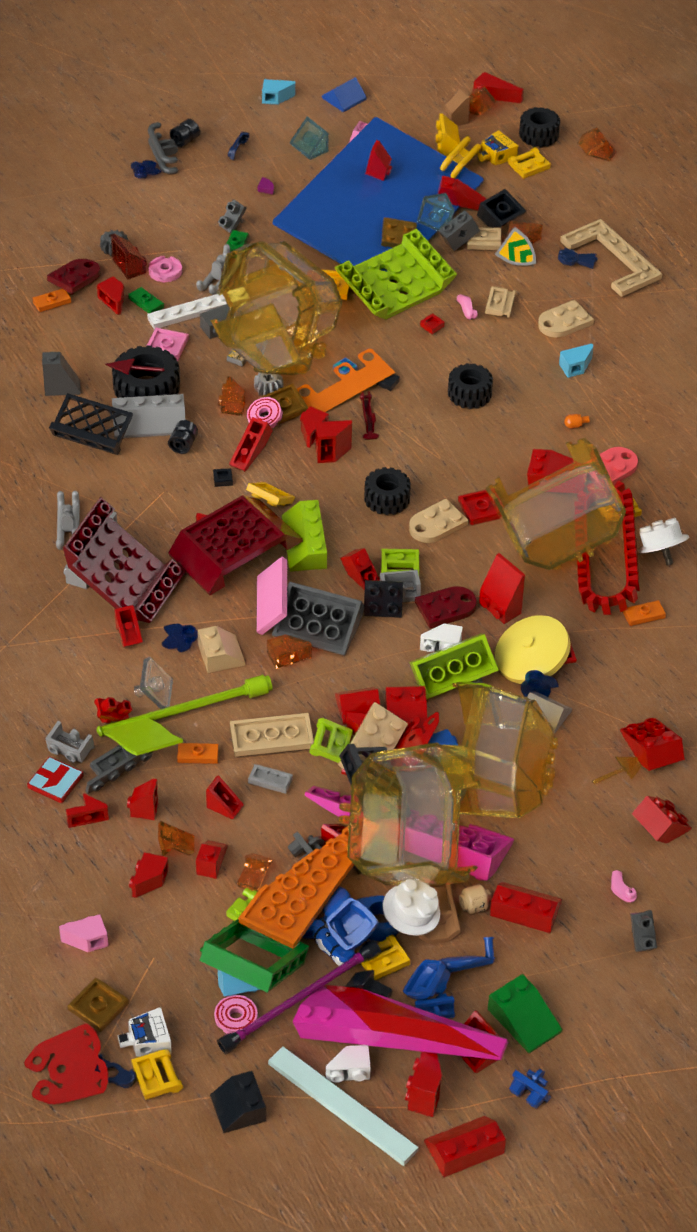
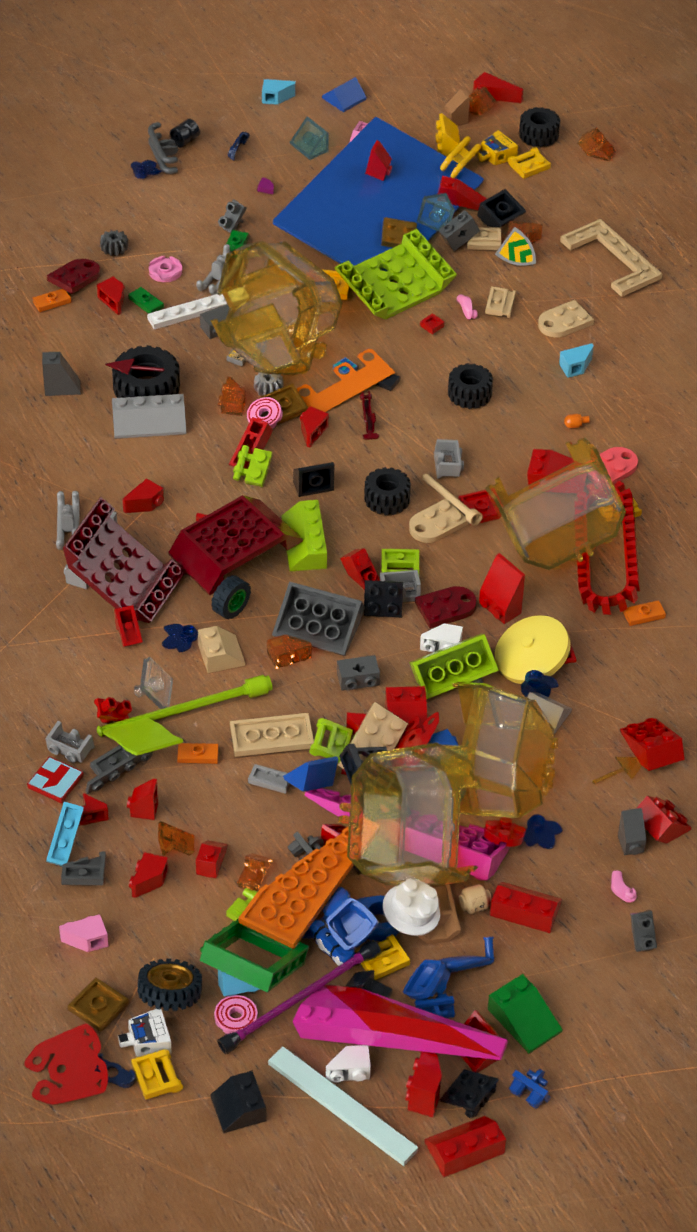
(64, 834): none -> medium azure plate
(82, 435): black fence -> none
(84, 871): none -> dark grey wing
(127, 257): clear red slope -> none
(143, 497): none -> red slope
(169, 340): bright pink tile -> none
(169, 984): none -> black wheel
(183, 437): black wheel -> none
(222, 477): black tile -> none
(222, 799): red slope -> none
(231, 597): none -> black wheel
(258, 466): none -> lime plate
(270, 493): yellow plate -> none
(272, 595): bright pink tile -> none
(313, 774): none -> blue slope
(314, 479): none -> black slope
(332, 440): red slope -> none
(356, 701): red slope -> none
(358, 672): none -> dark grey brick
(448, 458): none -> light grey window
(470, 1091): none -> black hinge
(472, 515): none -> tan piece
(504, 831): none -> red plate
(543, 833): none -> clear blue plate
(570, 257): dark blue piece -> none
(632, 832): none -> dark grey slope
(661, 537): white piece -> none

